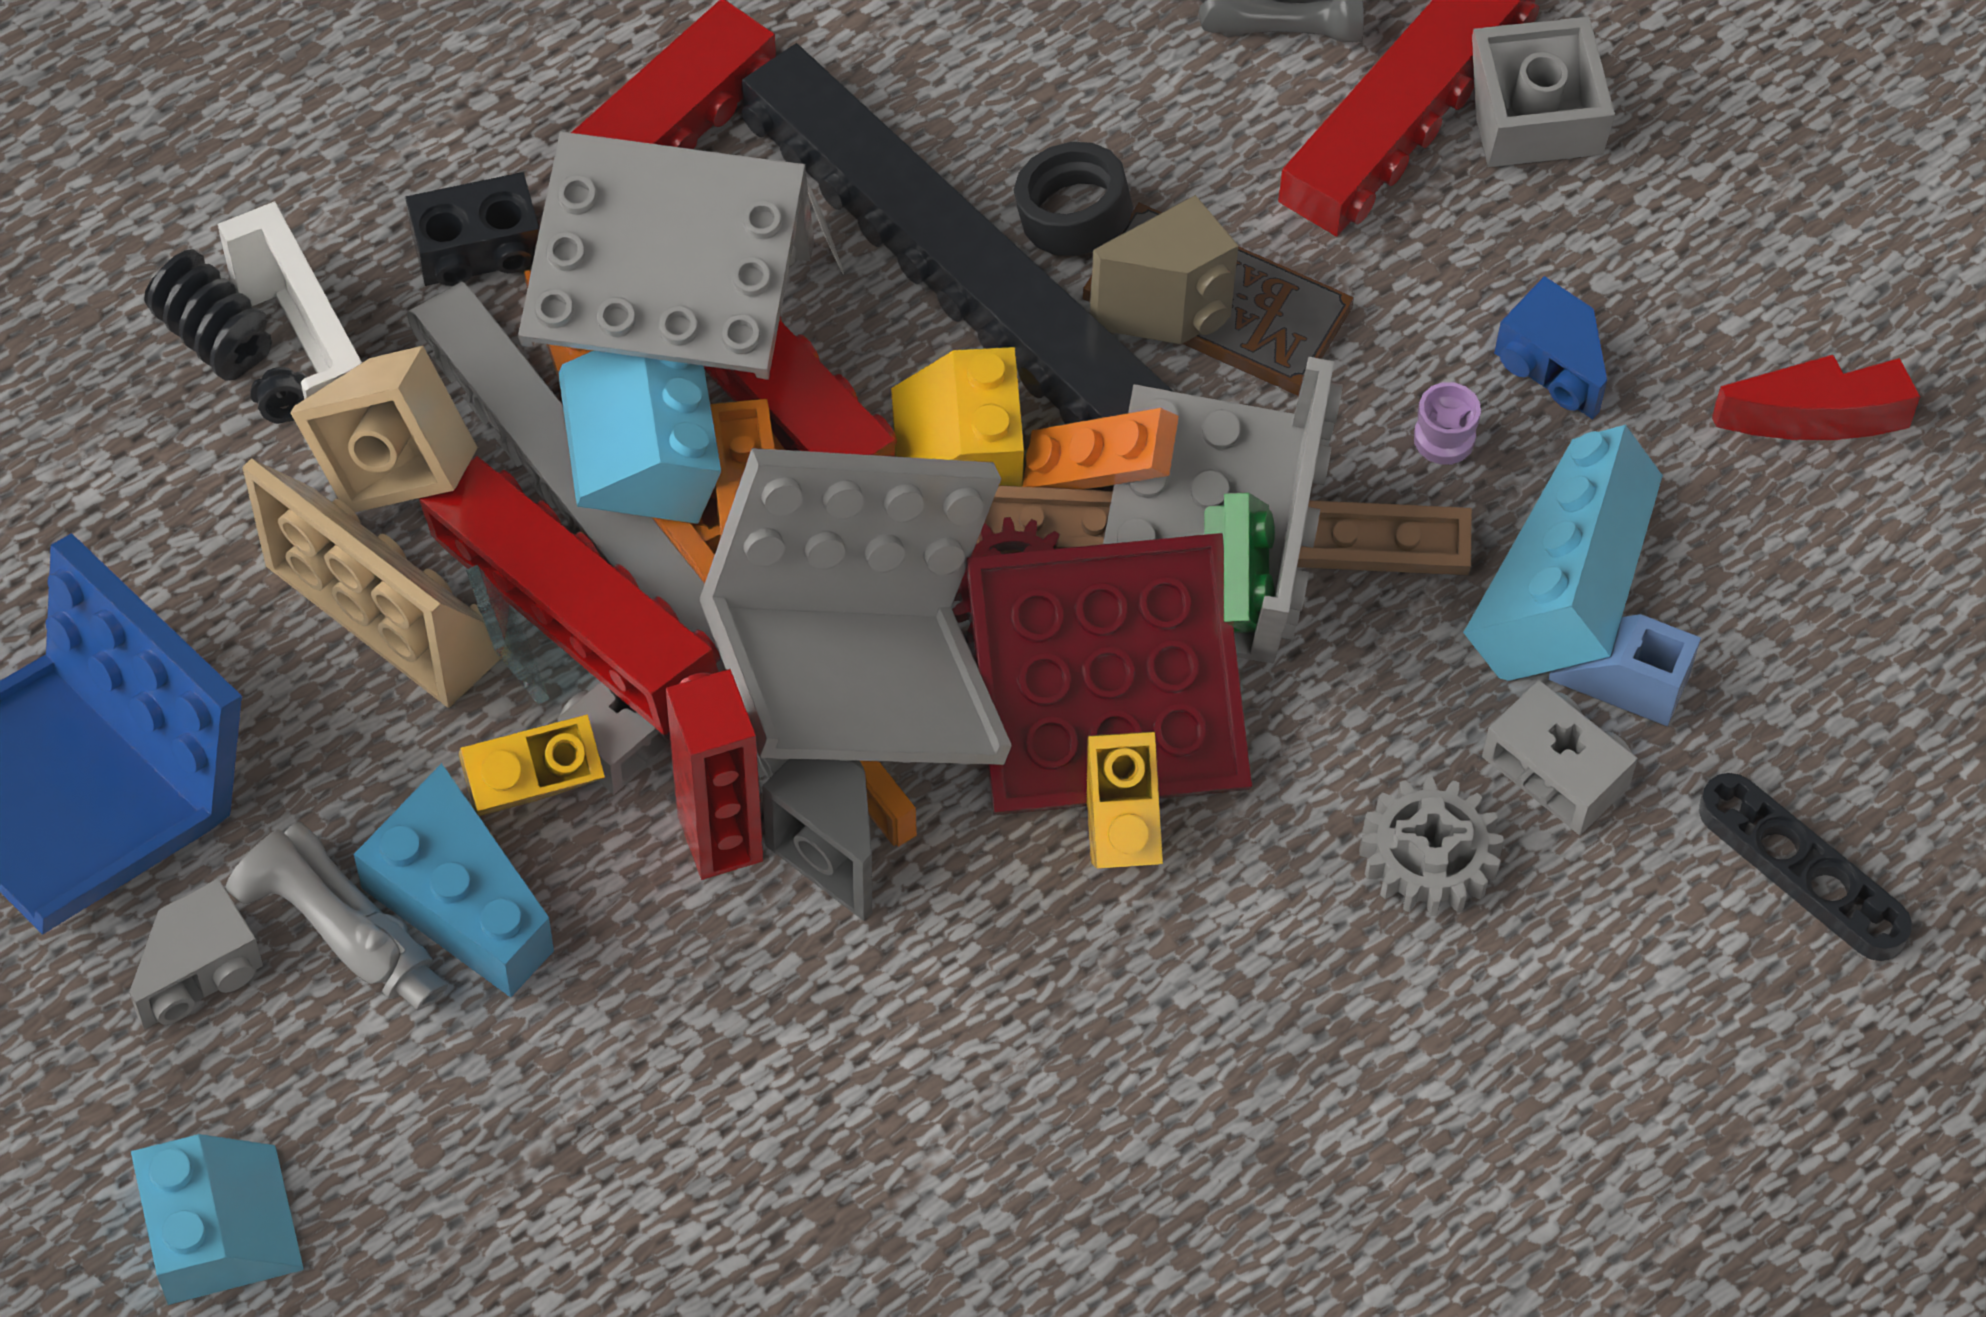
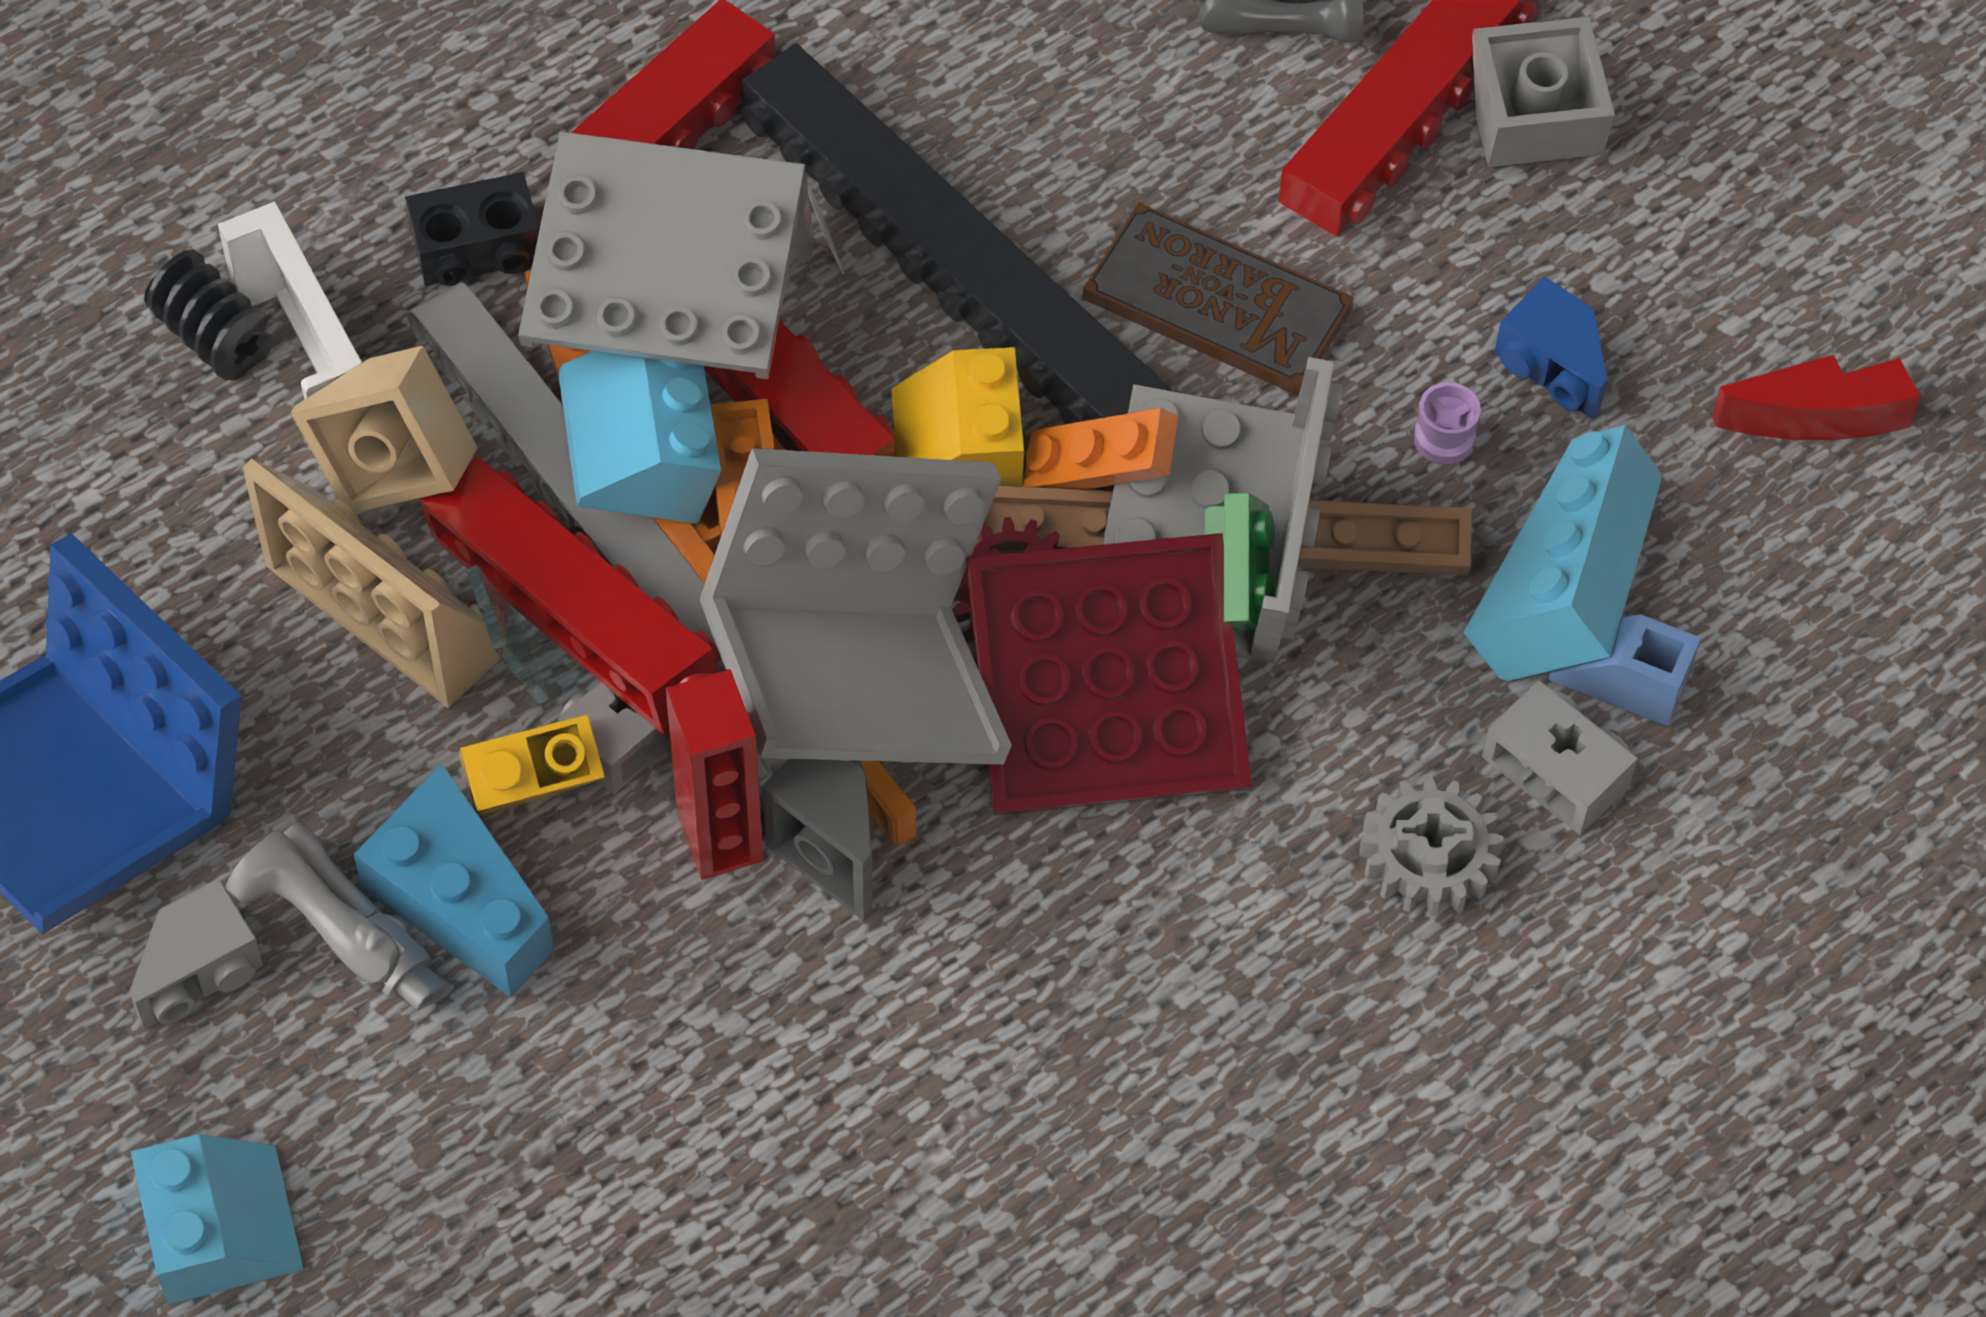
(278, 389): black plate -> none
(1063, 167): black tyre -> none
(1123, 800): yellow slope -> none
(1166, 276): dark tan slope -> none
(1812, 860): black beam -> none

